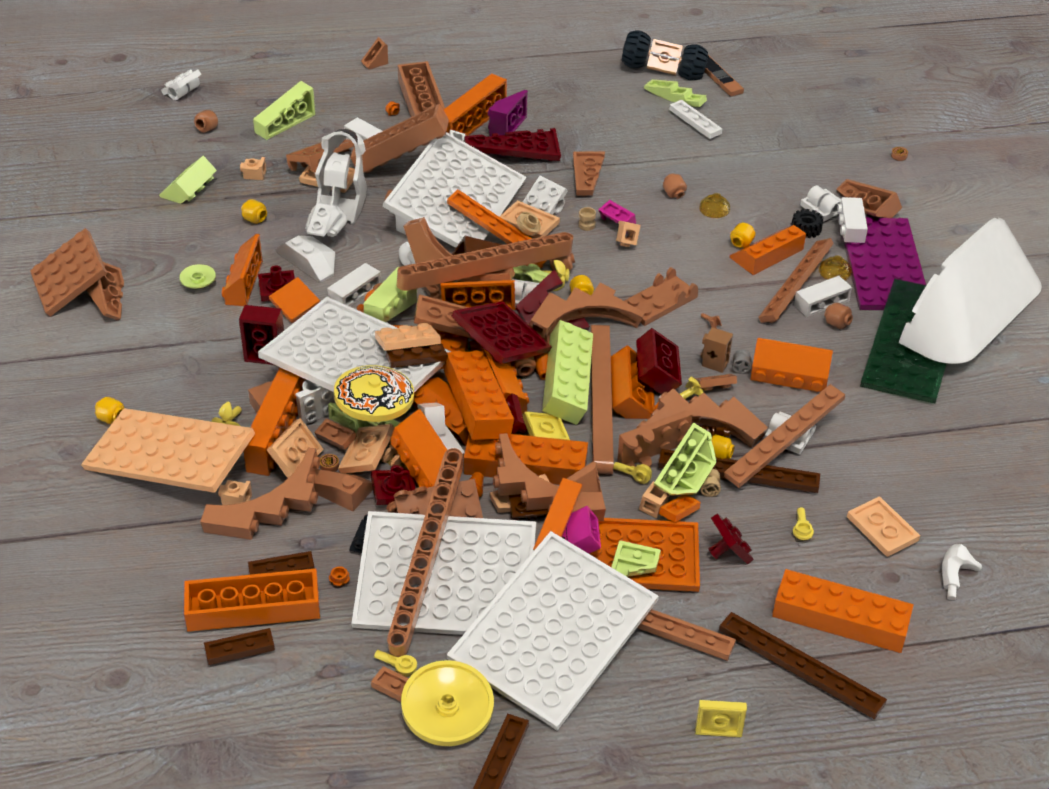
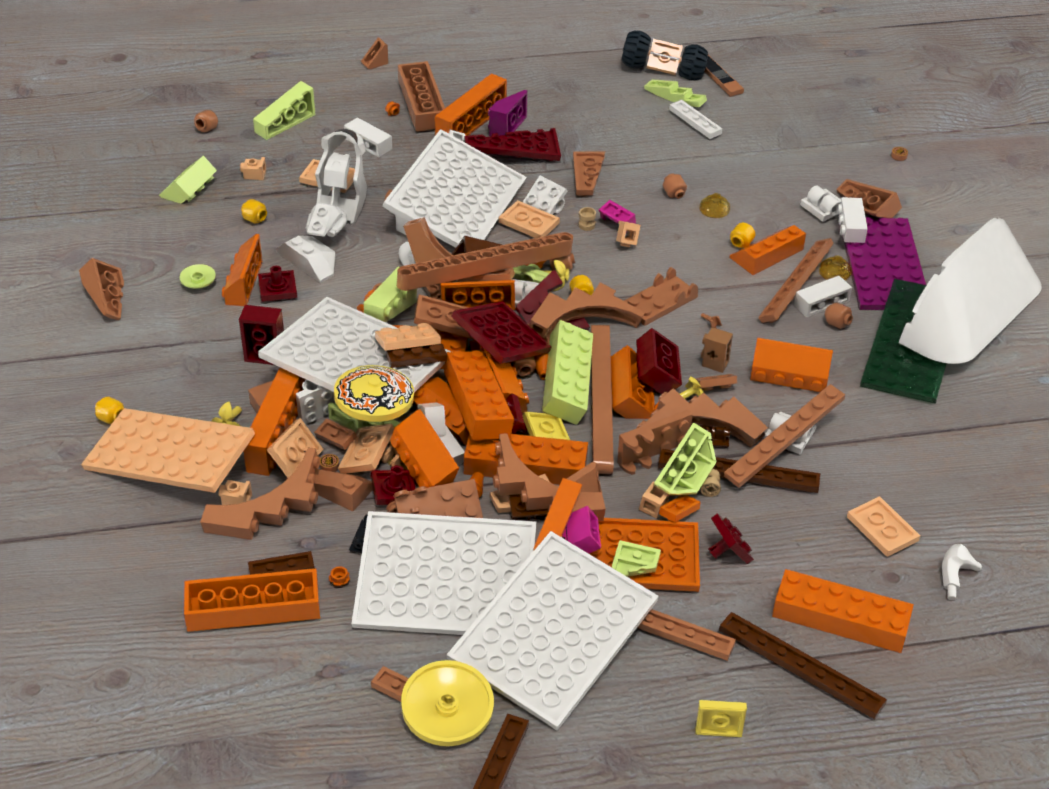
(68, 272): nougat plate -> none
(182, 84): white plate -> none
(239, 646): reddish brown plate -> none
(294, 299): orange tile -> none
(311, 155): nougat hinge -> none
(355, 285): white brick -> none
(403, 138): nougat brick -> none
(404, 665): light yellow plate -> none
(422, 557): nougat beam -> none
(486, 218): orange plate -> none
(528, 223): tan plate -> none
(641, 473): light yellow plate -> none
(722, 447): yellow head -> none
(741, 361): light grey wheel -> none
(803, 529): light yellow plate -> none
(808, 222): black tyre -> none

